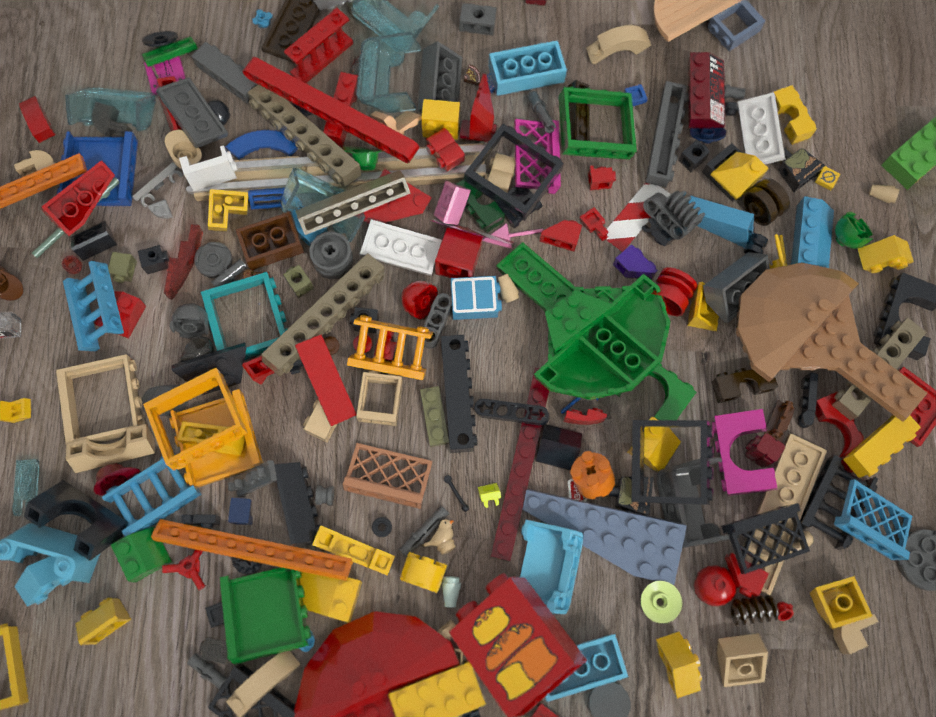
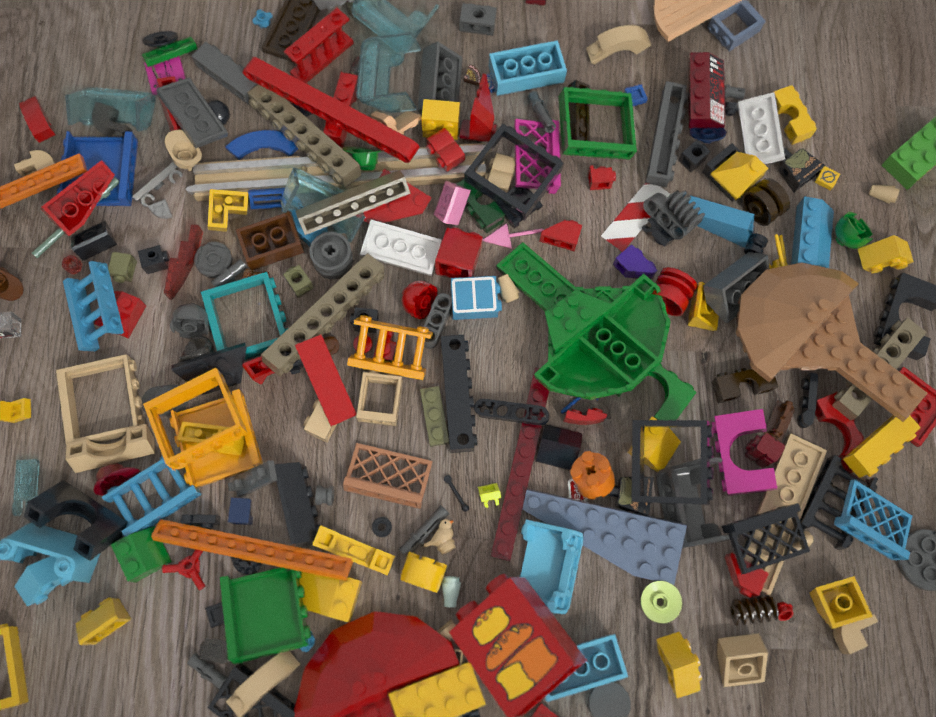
(210, 171): white panel -> none
(474, 232): sticker -> none
(594, 221): red plate -> none
(715, 585): red cylinder -> none

